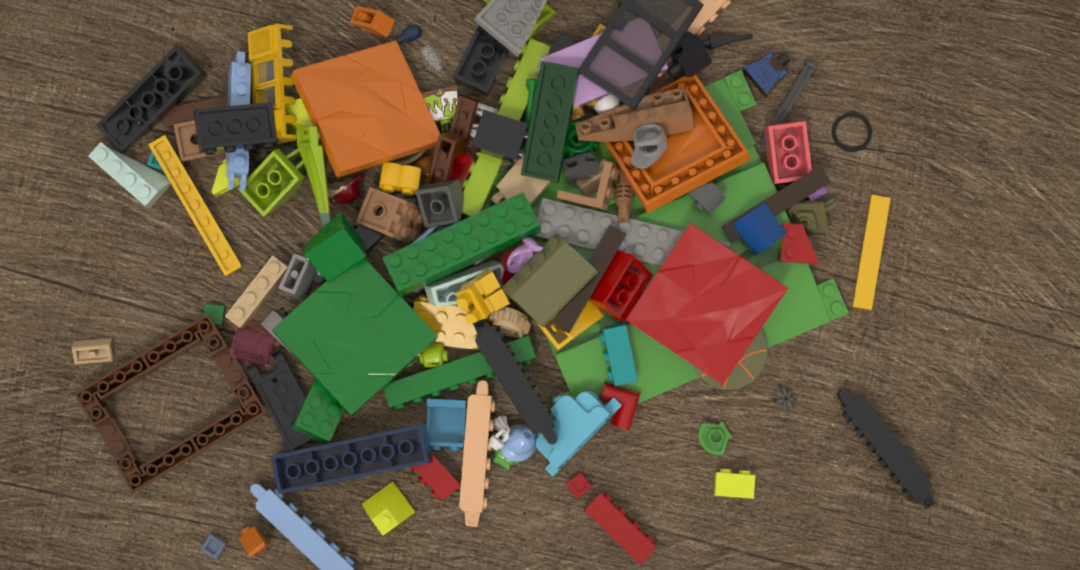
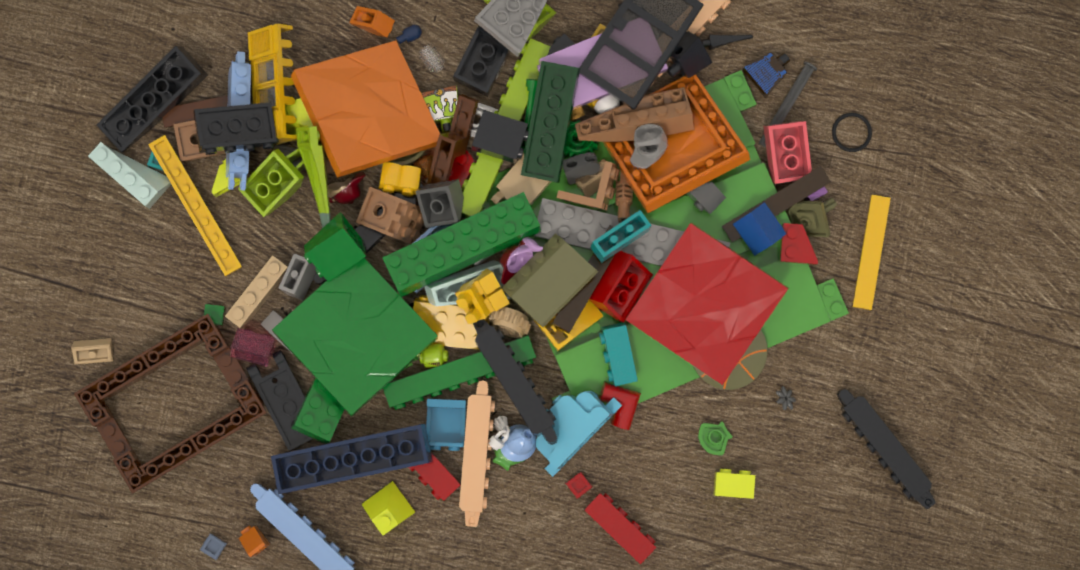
(620, 236): none -> teal brick

